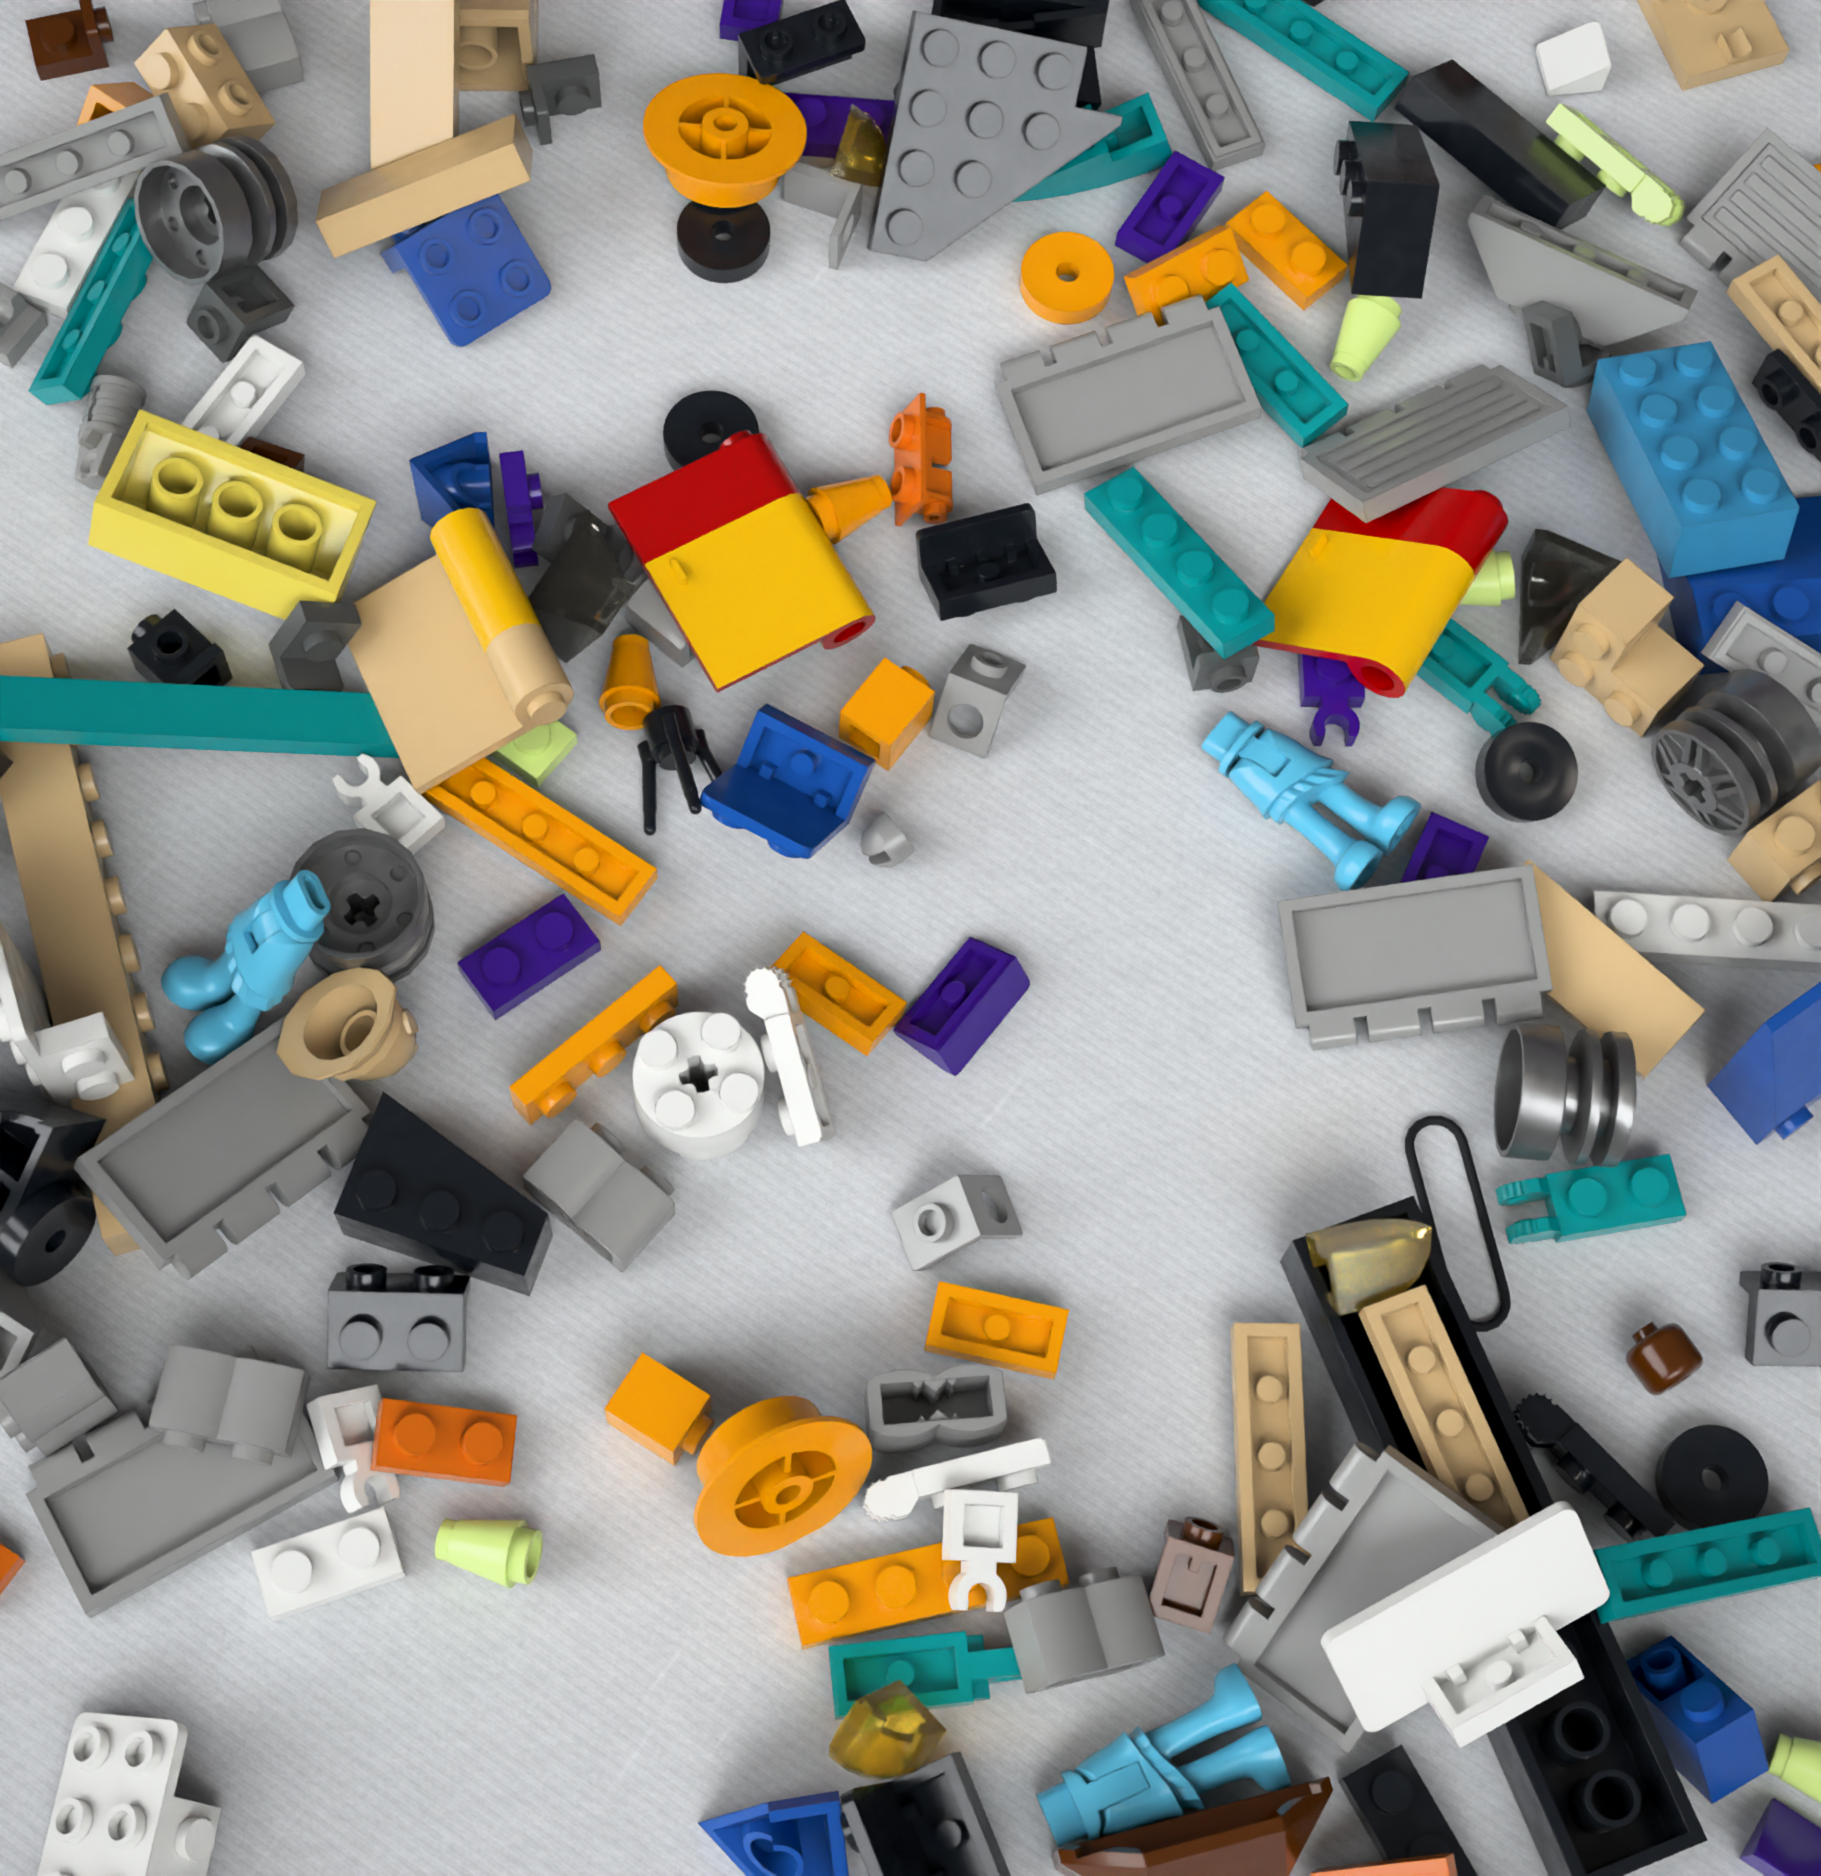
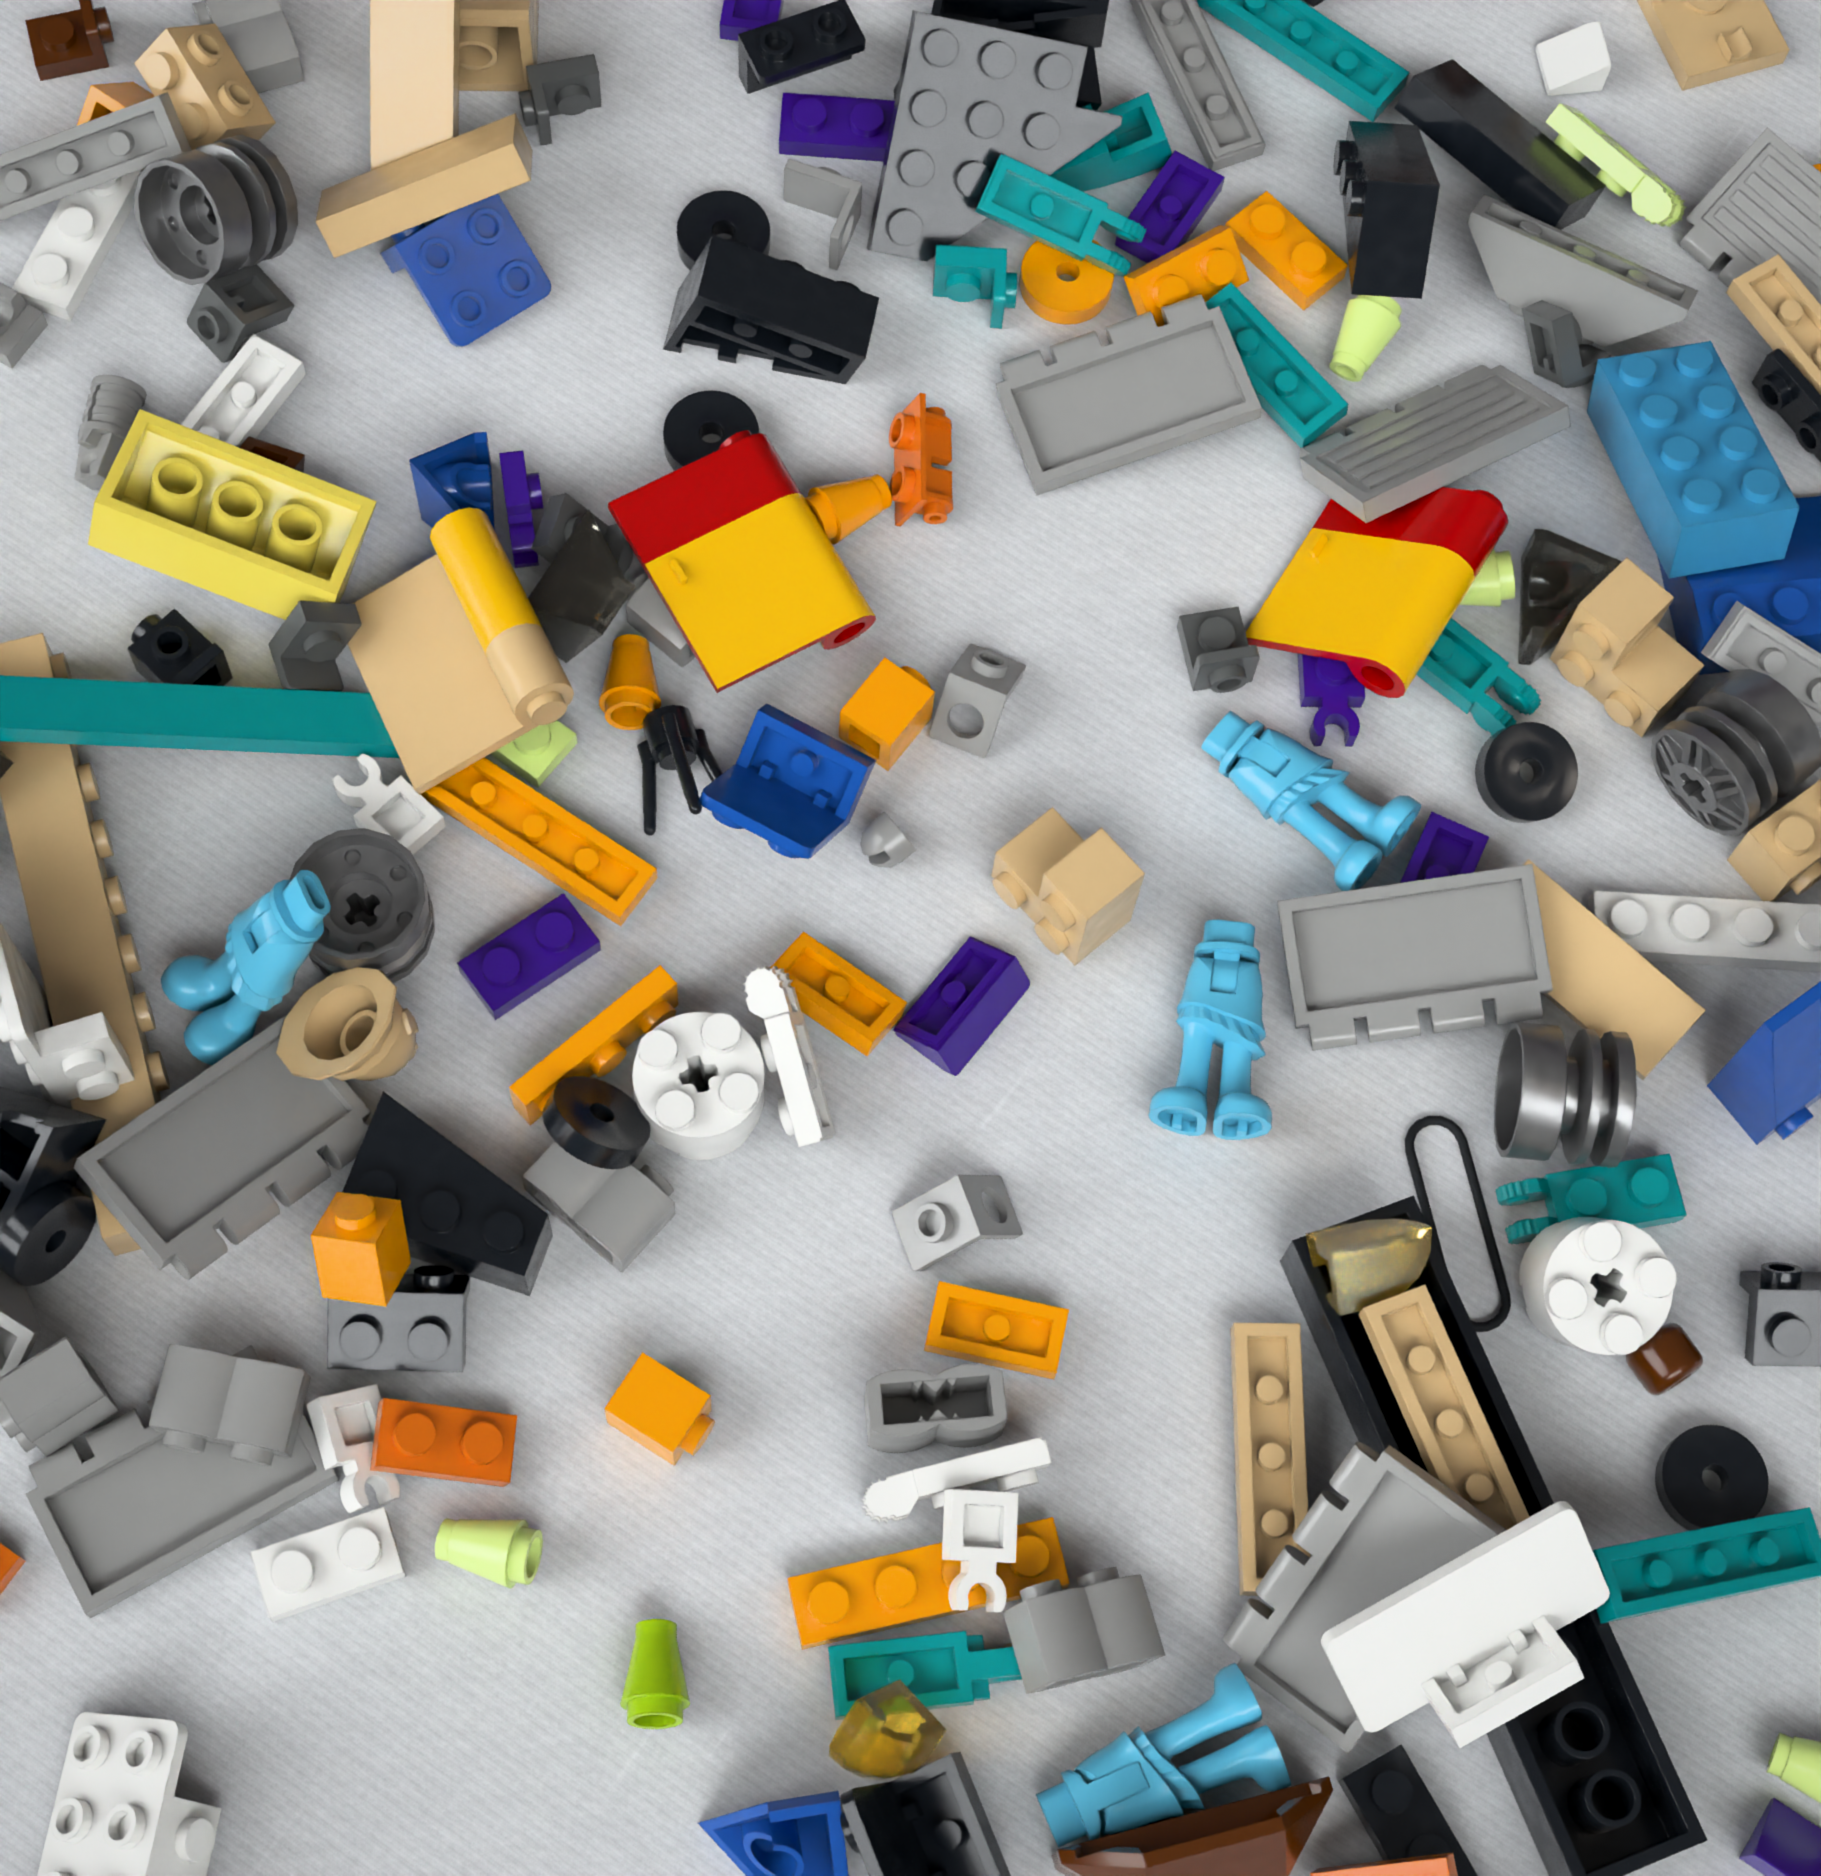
(95, 314): teal plate -> none
(361, 1248): none -> light orange brick
(596, 1122): none -> black piece
(655, 1678): none -> lime cone
(724, 137): light orange piece -> none
(772, 312): none -> black wedge
(777, 1475): light orange piece -> none
(859, 150): clear yellow brick -> none
(974, 274): none -> teal bracket
(983, 562): black bracket -> none
(1055, 214): none -> teal hinge
(1068, 885): none -> tan brick
(1179, 563): teal plate -> none
(1191, 1573): bracket -> none
(1221, 1008): none -> medium azure piece
(1590, 1467): black hinge -> none
(1632, 1293): none -> white brick
(1700, 1720): blue slope -> none

